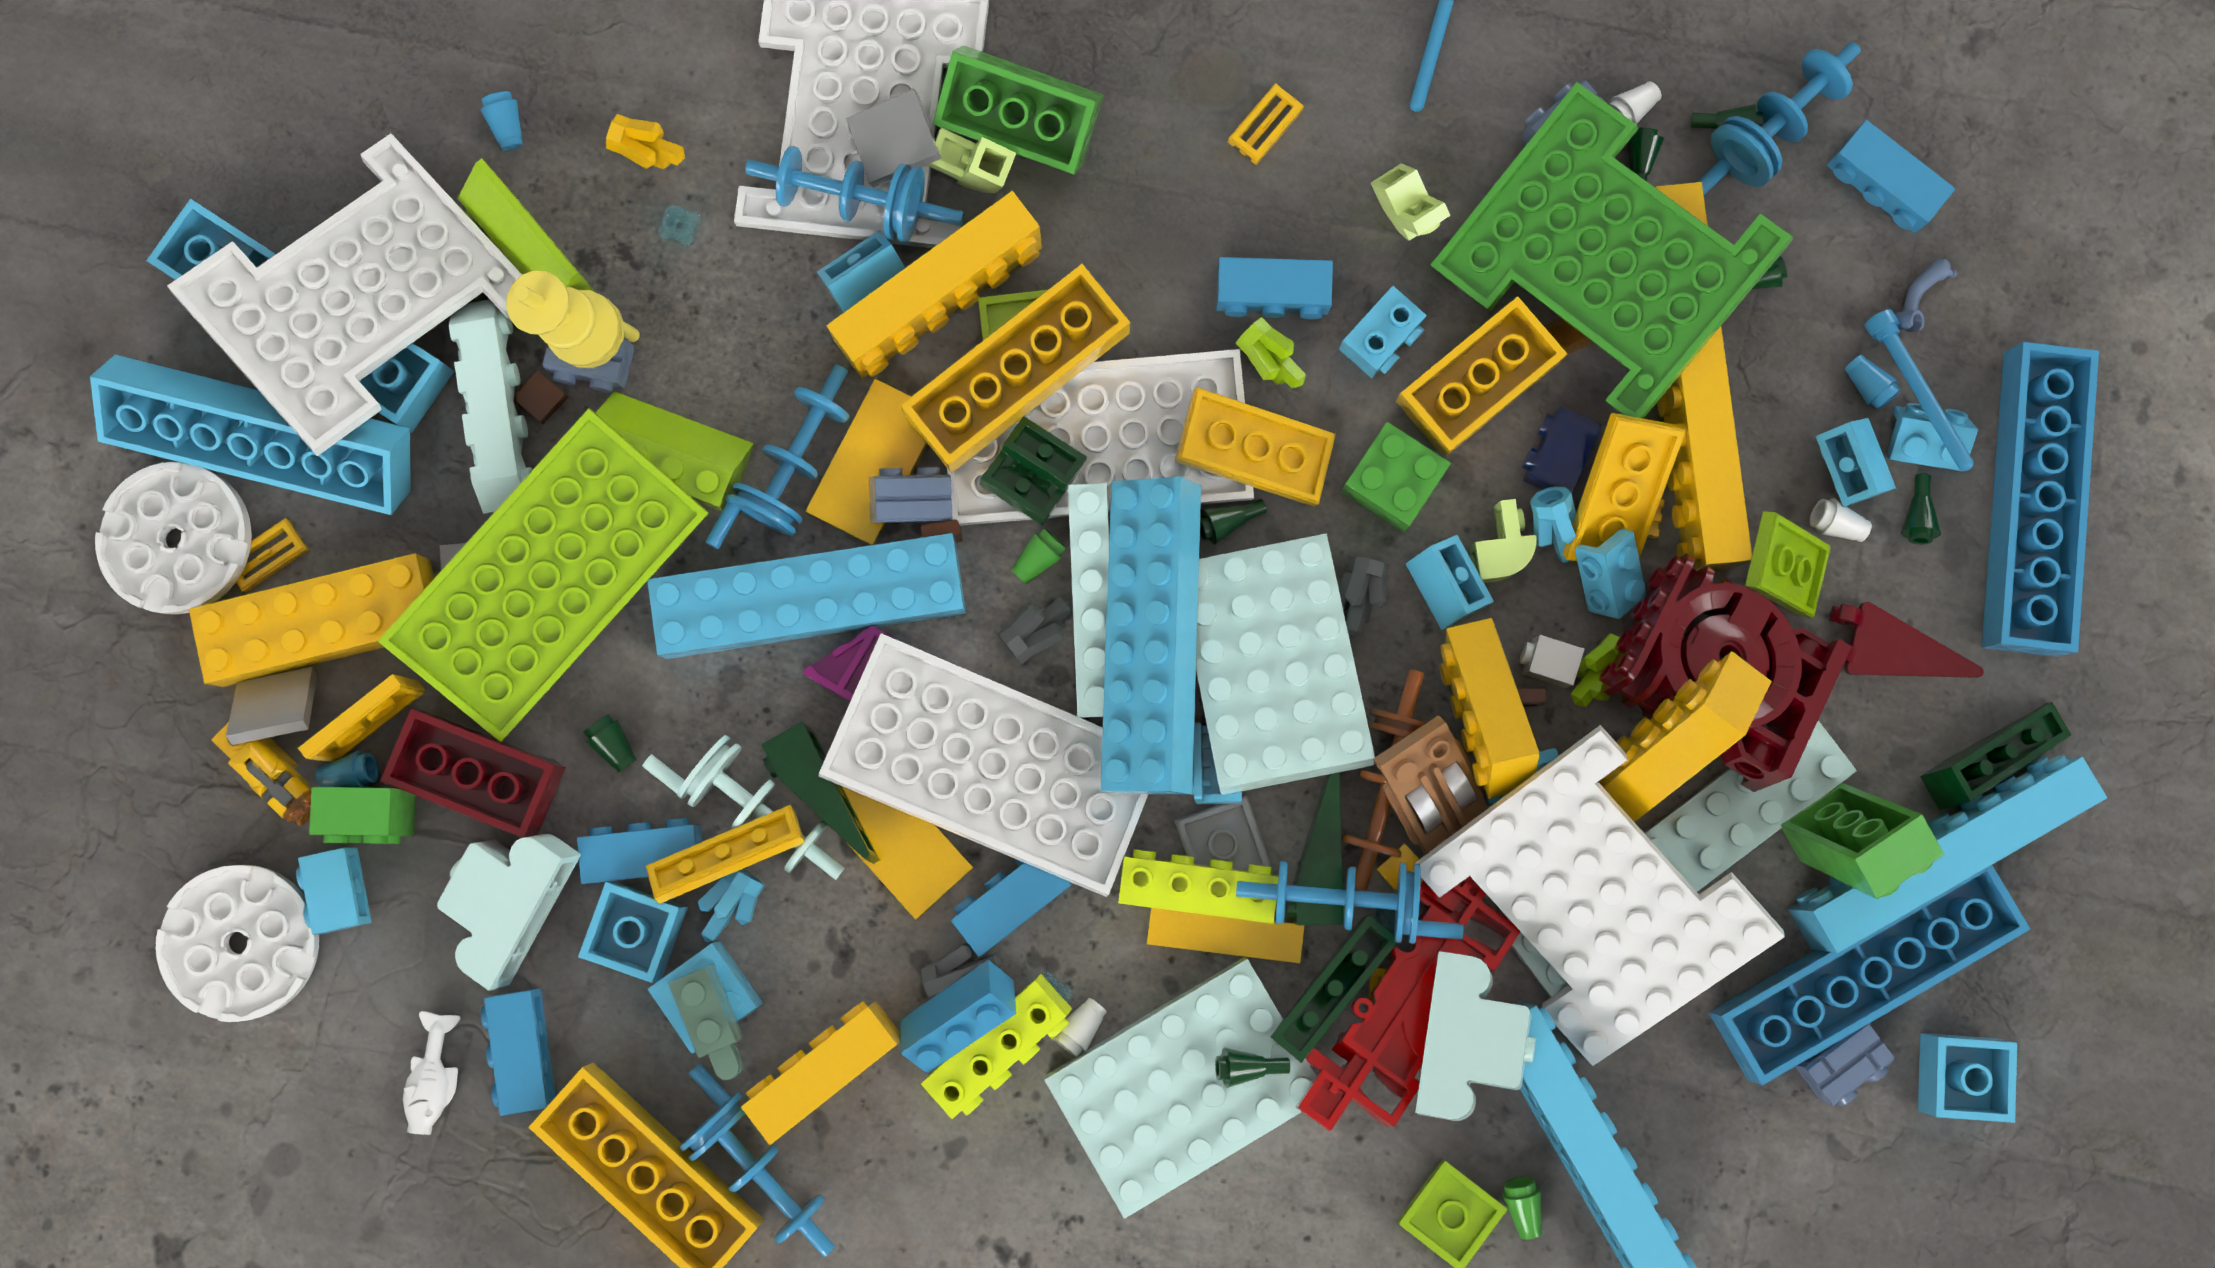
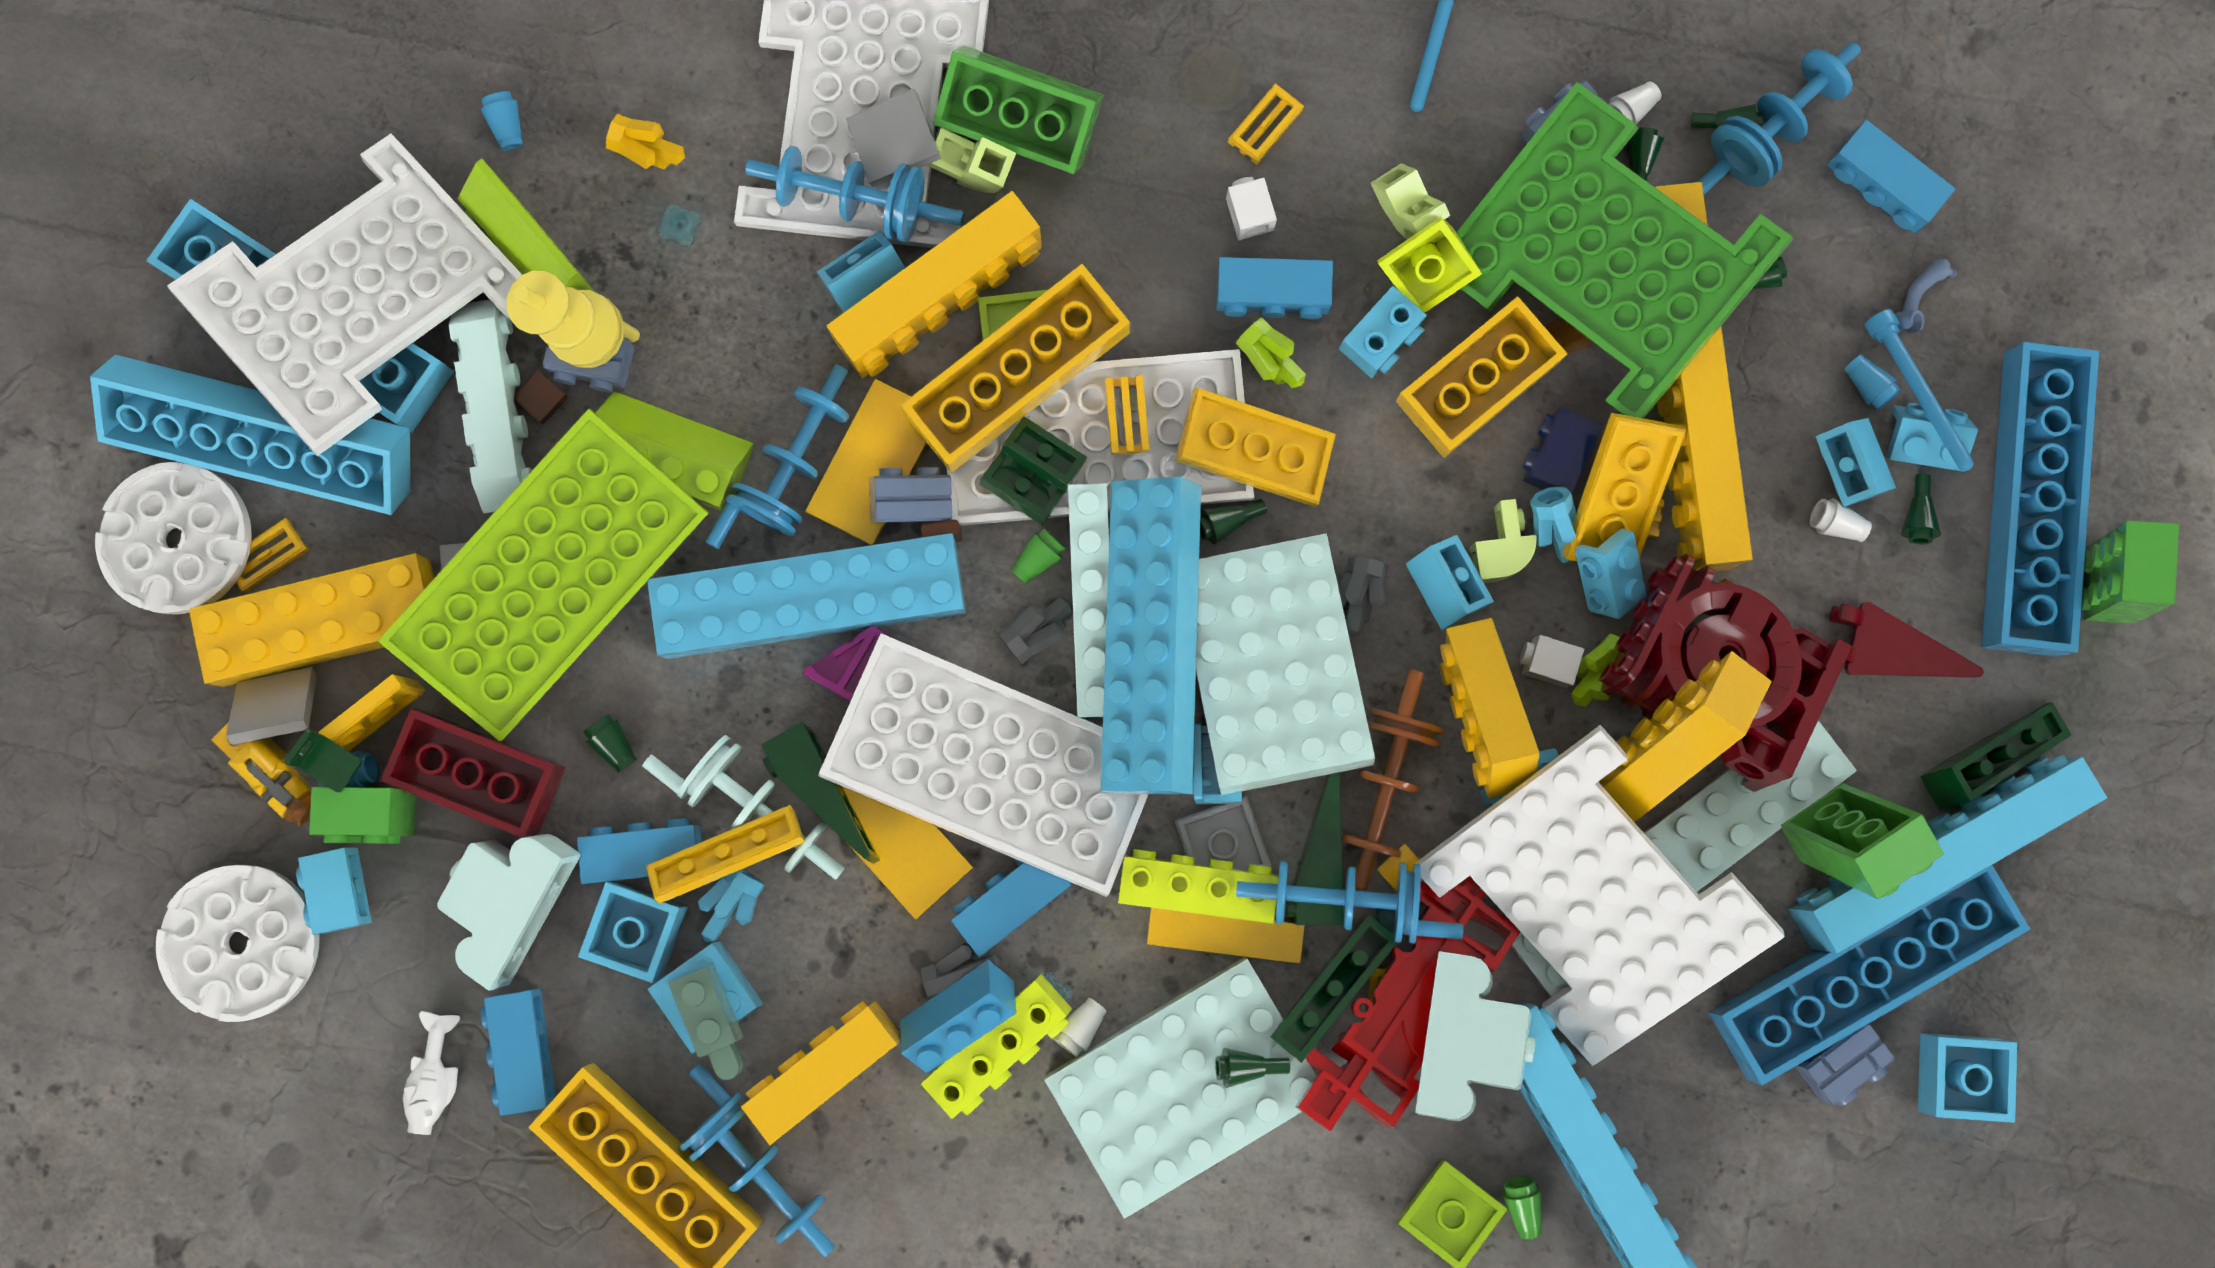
(323, 760): none -> dark green bracket
(1124, 383): none -> yellow tile
(1250, 207): none -> white brick
(1395, 477): bright green brick -> none
(1430, 265): none -> neon yellow slope
(1431, 784): medium nougat piece -> none
(1532, 697): reddish brown tile -> none
(1788, 565): lime tile -> none
(2131, 572): none -> bright green brick

